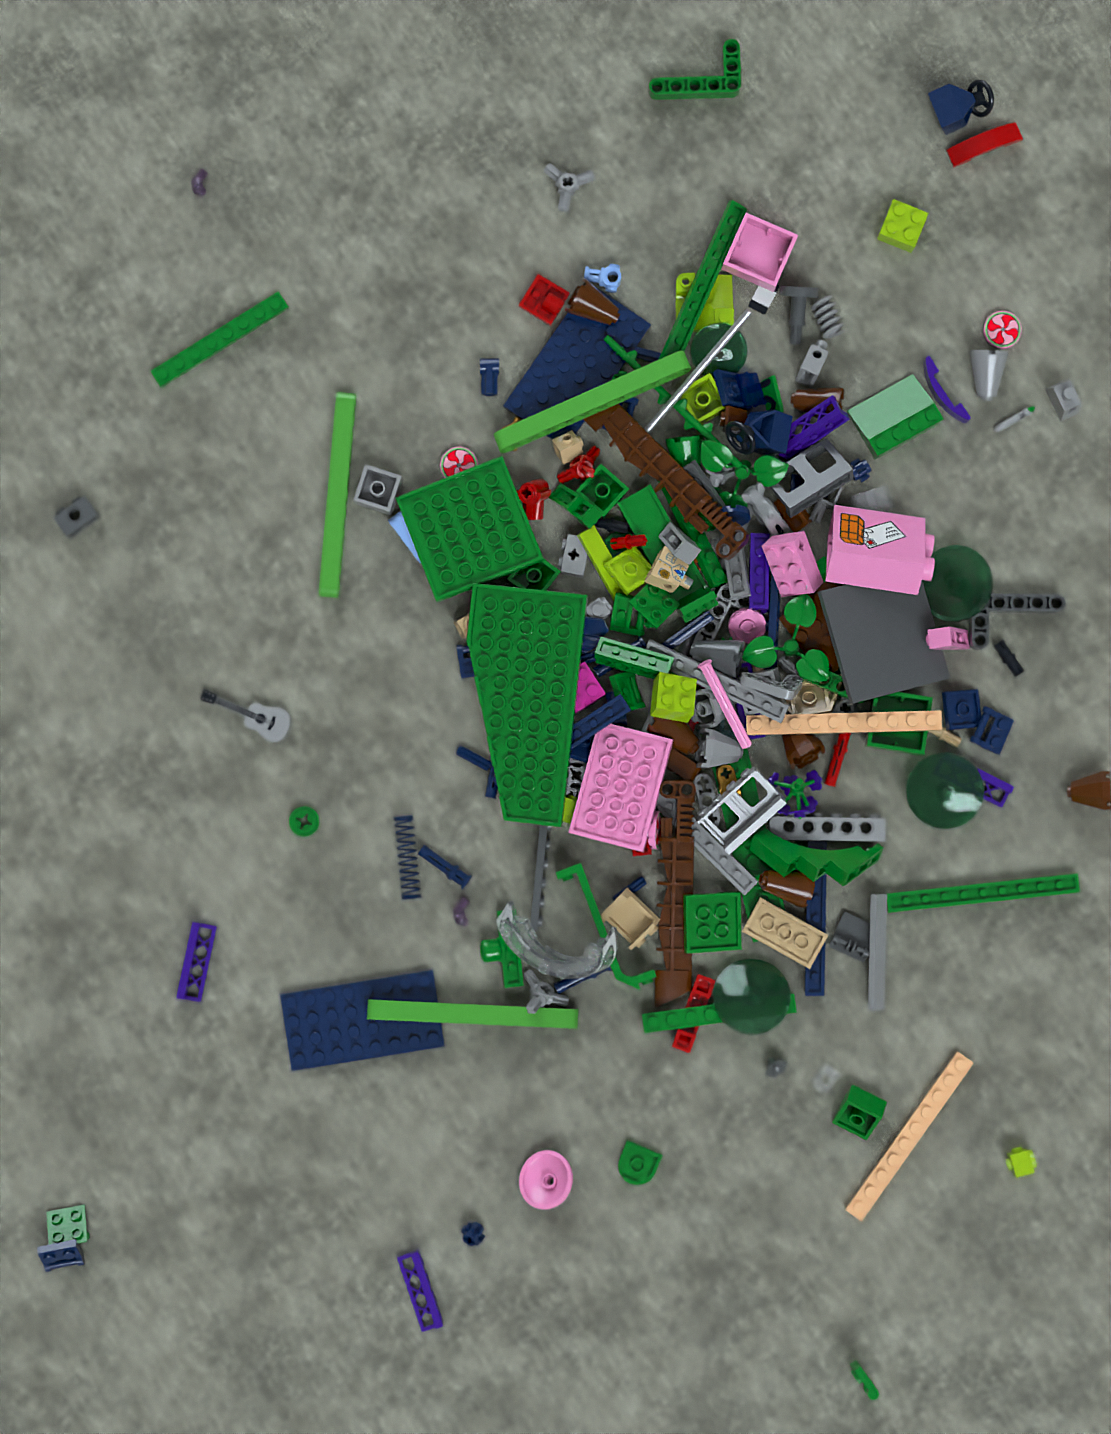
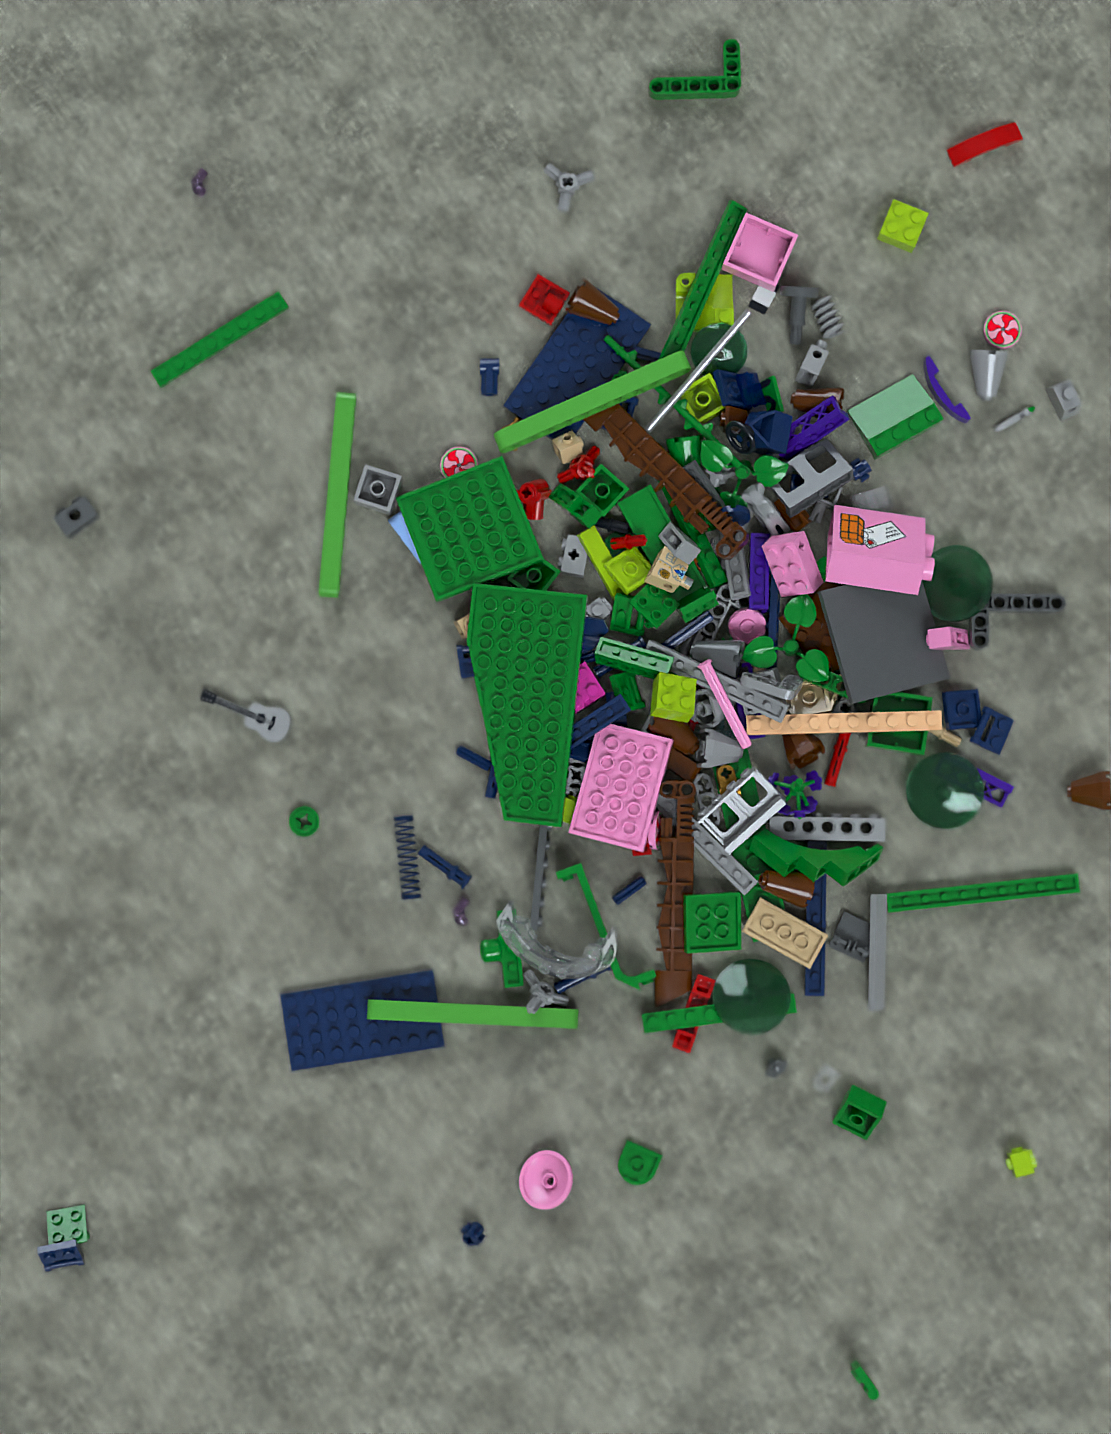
(189, 959): dark purple fence -> none
(427, 1290): dark purple fence -> none
(601, 277): light blue connector -> none
(631, 918): tan panel -> none
(787, 666): light grey piece -> none
(909, 1136): light nougat plate -> none
(955, 104): dark blue piece -> none
(1009, 658): black pin -> none

